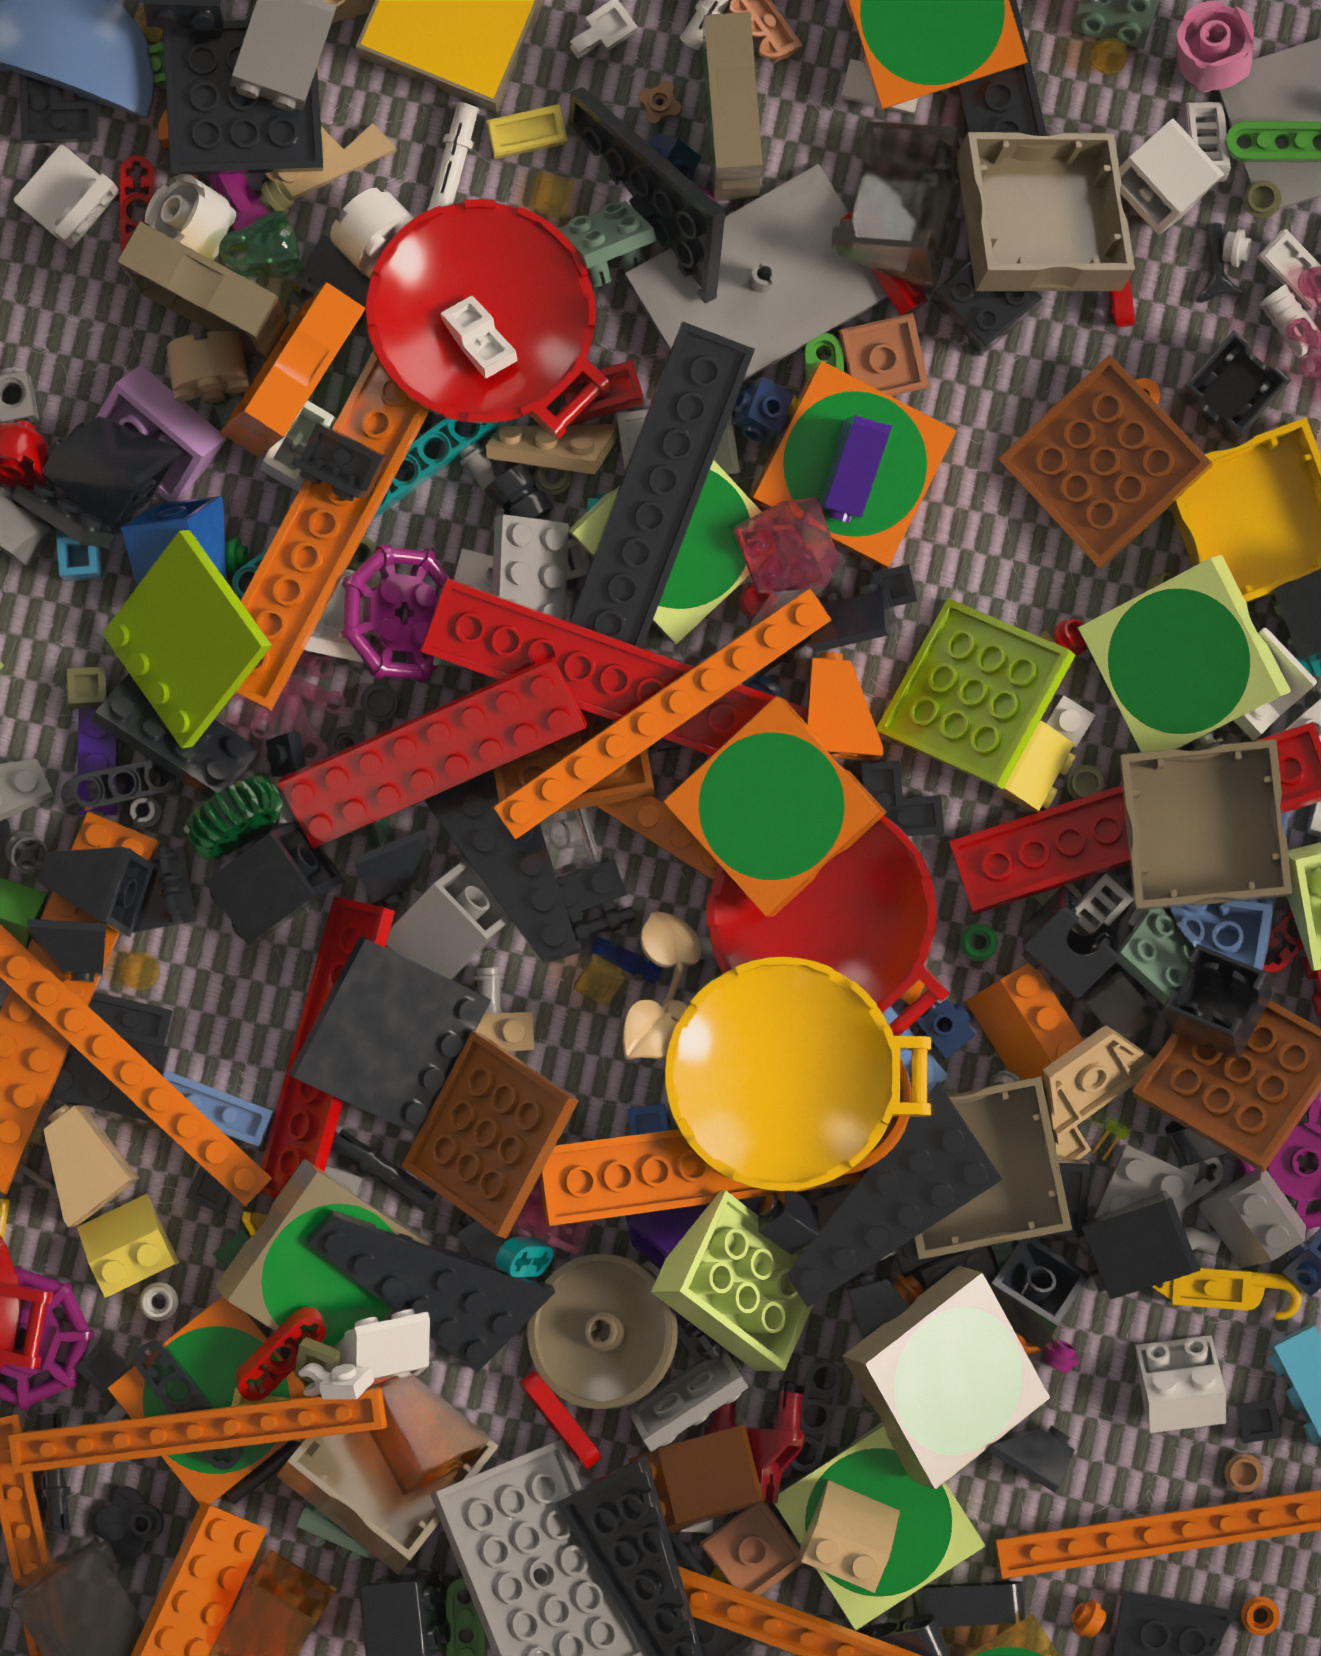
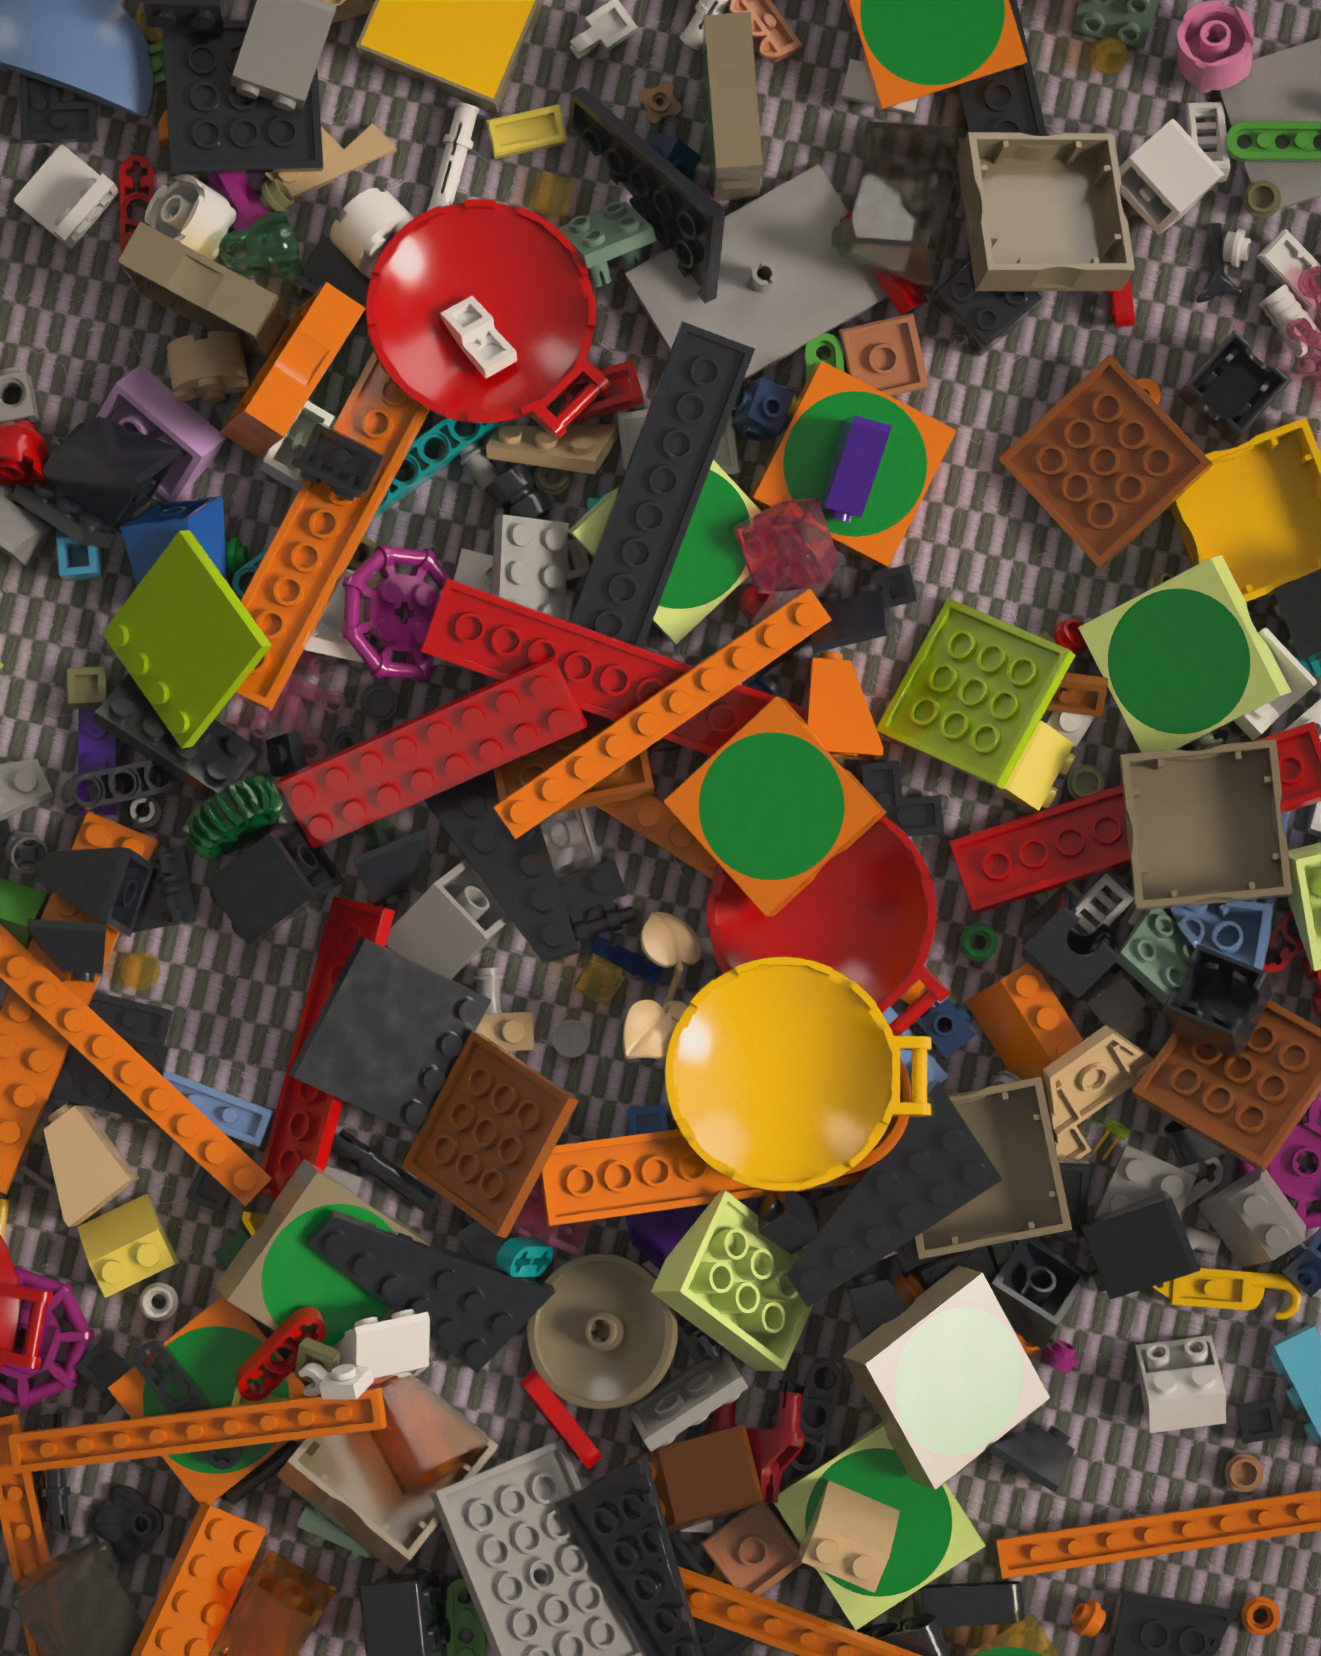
(571, 1038): none -> light grey piece
(1080, 695): none -> dark orange plate

